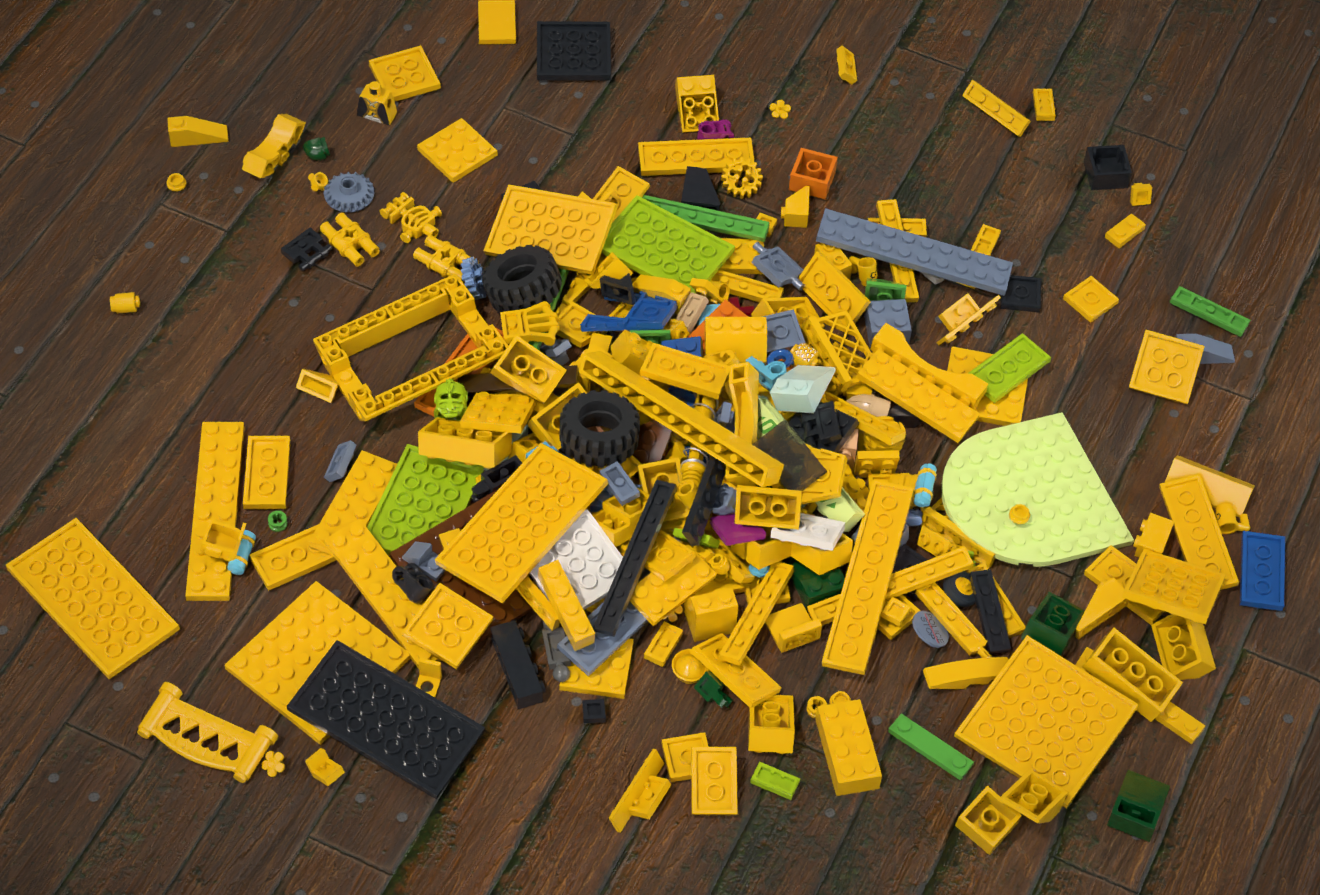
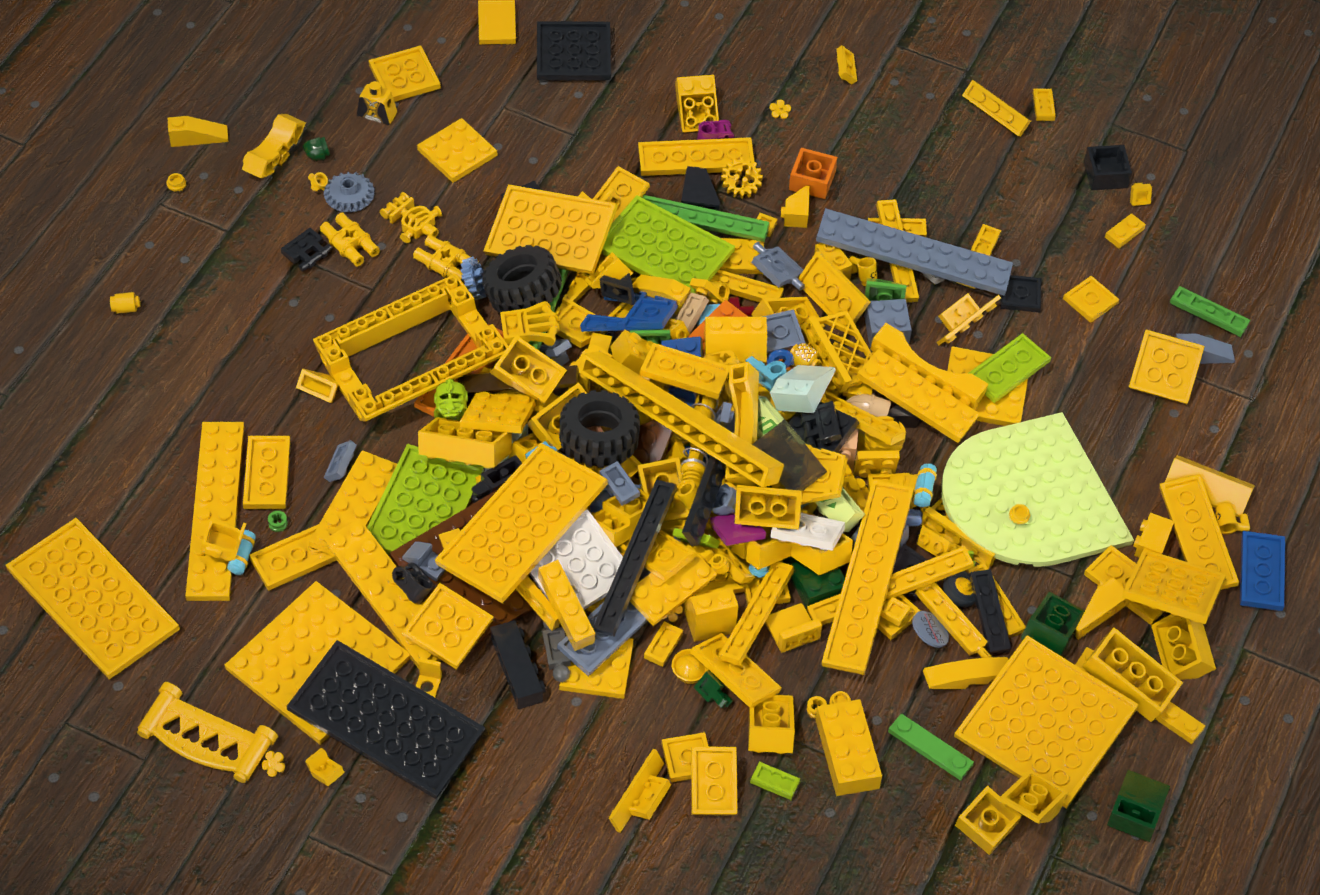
(593, 711): black plate -> none

